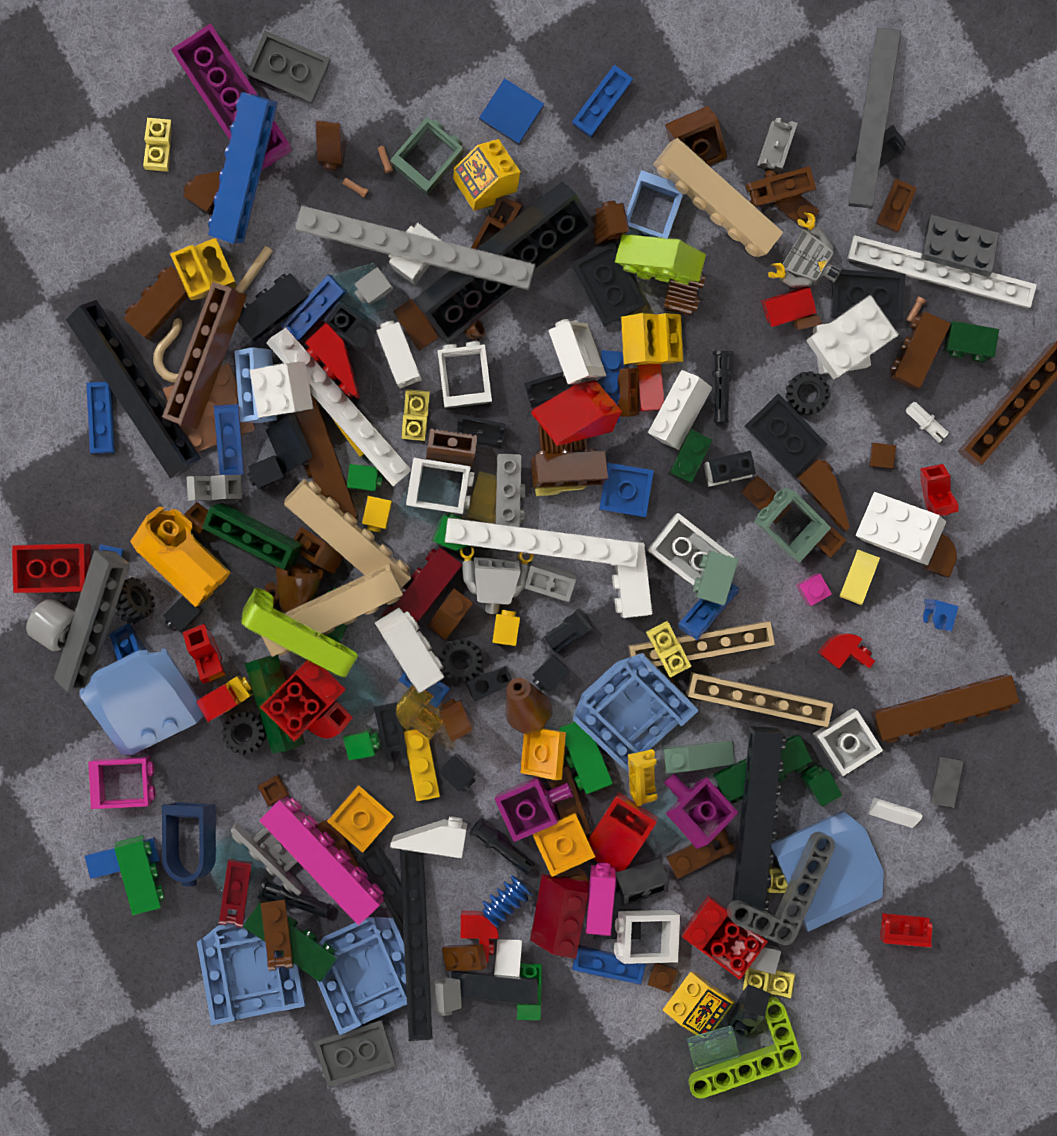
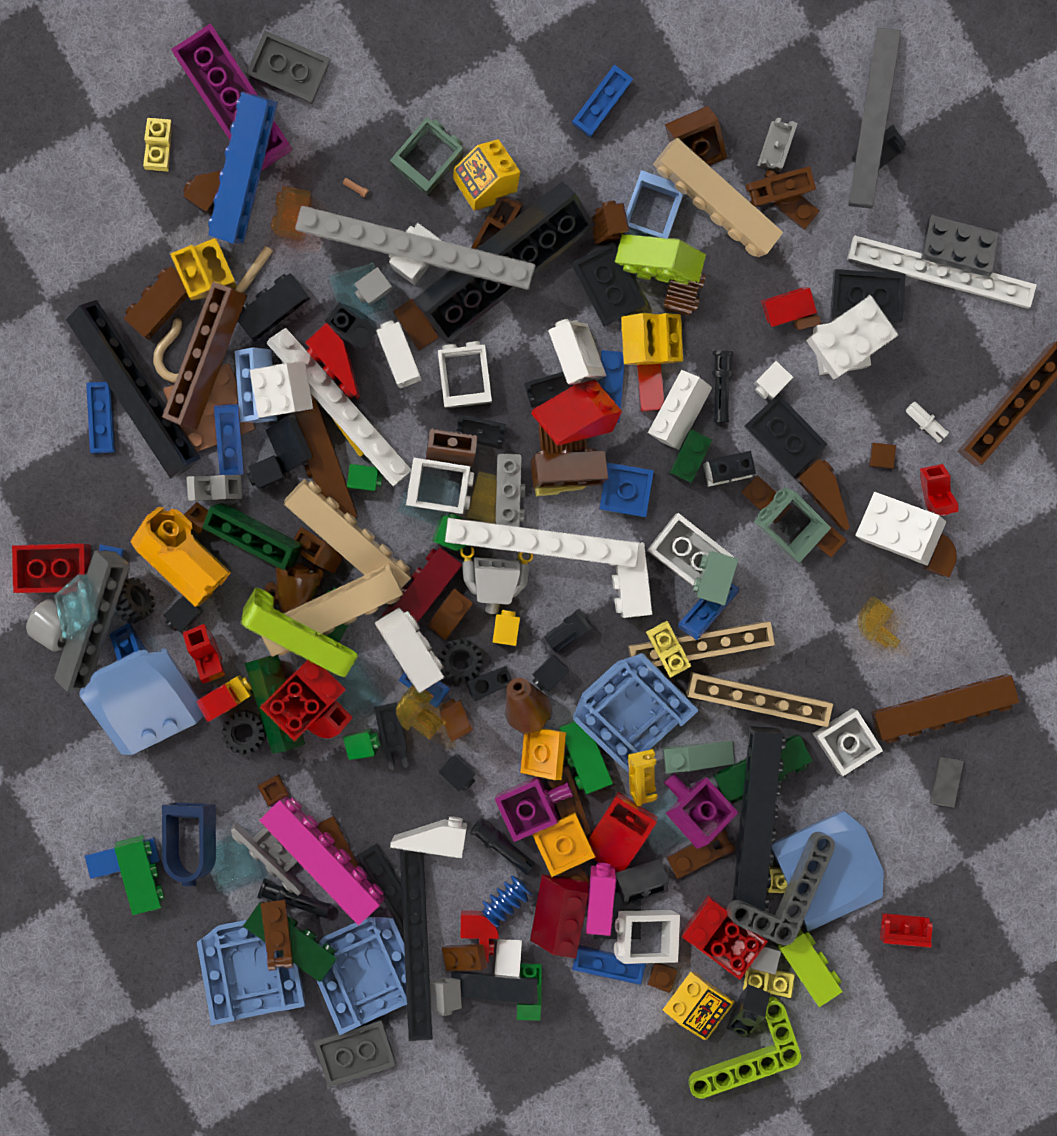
(75, 607): none -> clear light blue plate
(97, 787): dark pink window -> none
(235, 892): dark red plate -> none
(289, 205): none -> clear orange brick
(314, 308): blue plate -> none
(330, 145): reddish brown slope -> none
(360, 818): light orange plate -> none
(377, 513): yellow brick -> none
(387, 166): nougat piece -> none
(415, 414): light yellow slope -> none
(421, 765): yellow plate -> none
(475, 331): reddish brown plate -> none
(511, 111): blue tile -> none
(550, 581): light grey hinge -> none
(629, 392): reddish brown plate -> none
(713, 1047): clear light blue tile -> none
(772, 381): none -> white brick
(808, 259): torso -> none
(811, 968): none -> lime brick
(813, 589): dark pink brick -> none
(818, 383): black tyre -> none
(820, 785): dark green brick -> none
(841, 646): red brick -> none
(859, 577): light yellow slope -> none
(871, 622): none -> clear yellow brick
(894, 813): white slope -> none
(896, 205): reddish brown plate -> none
(919, 302): nougat piece -> none
(919, 349): reddish brown brick -> none
(943, 614): blue hinge -> none
(971, 341): dark green brick -> none

